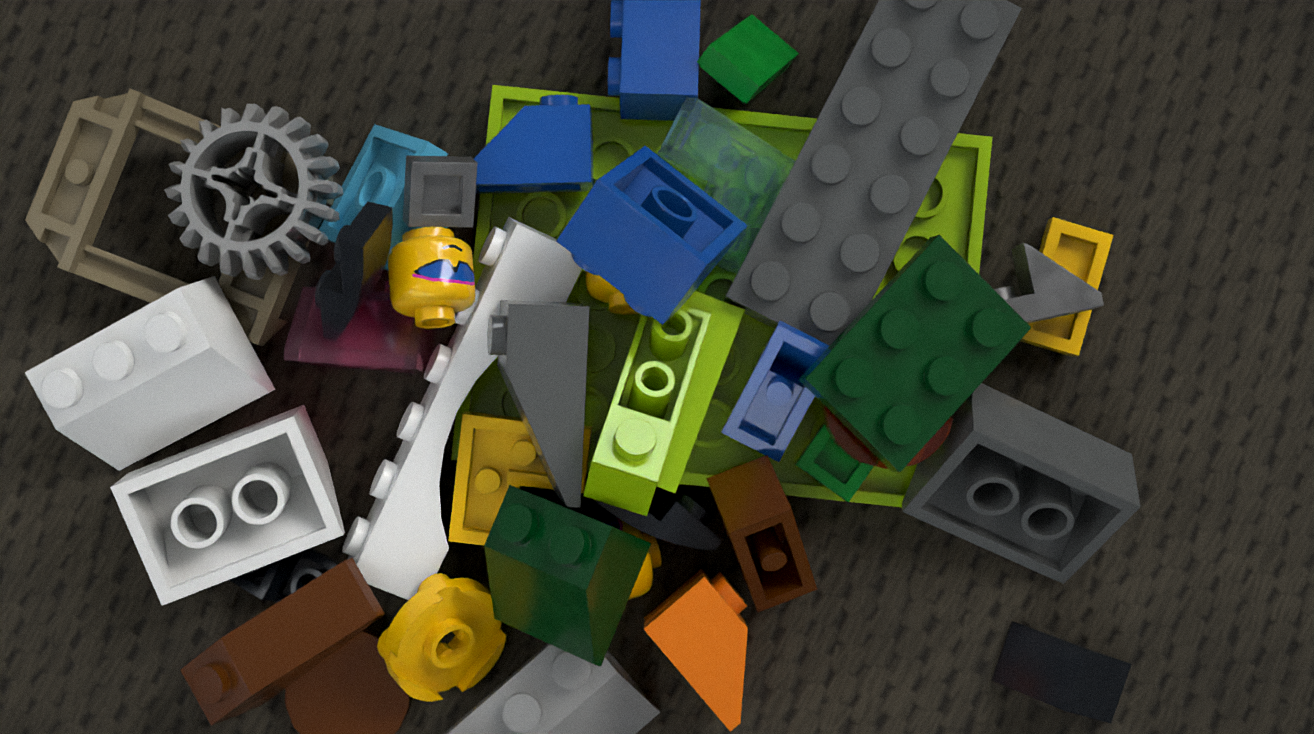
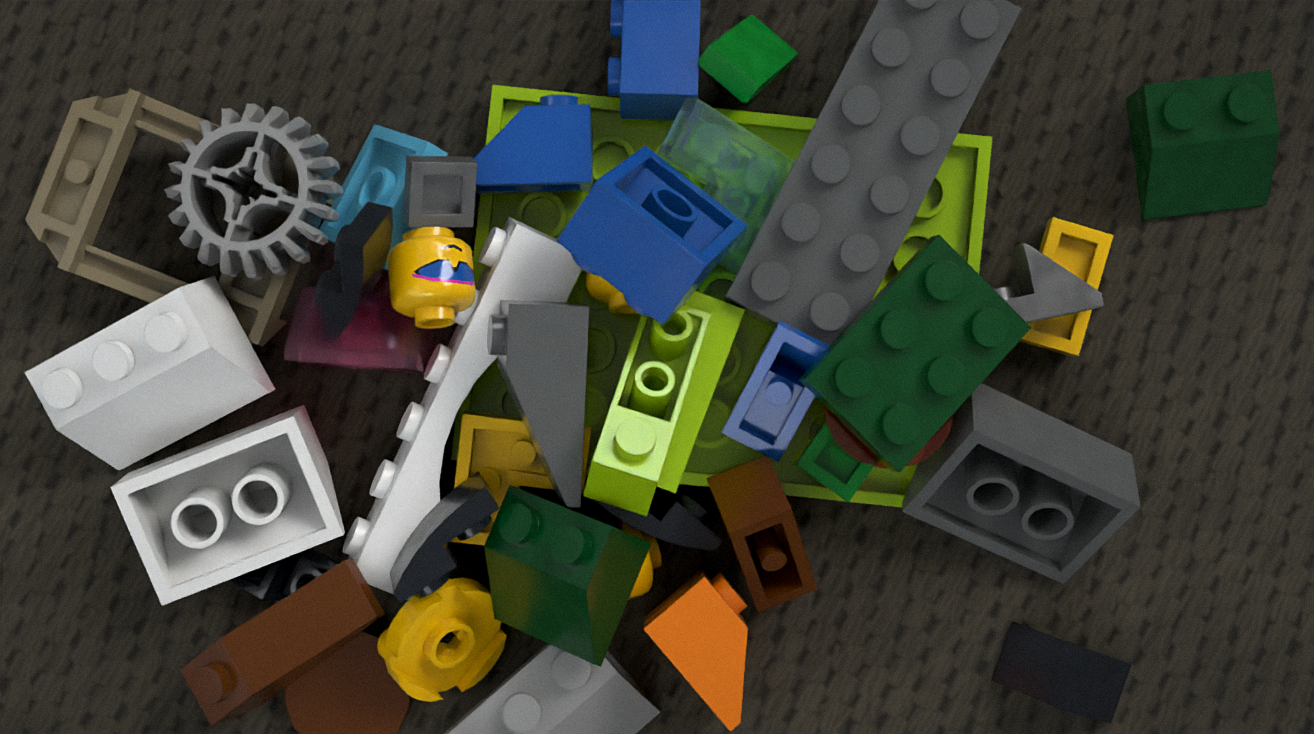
(427, 556): none -> black slope
(1204, 143): none -> dark green slope

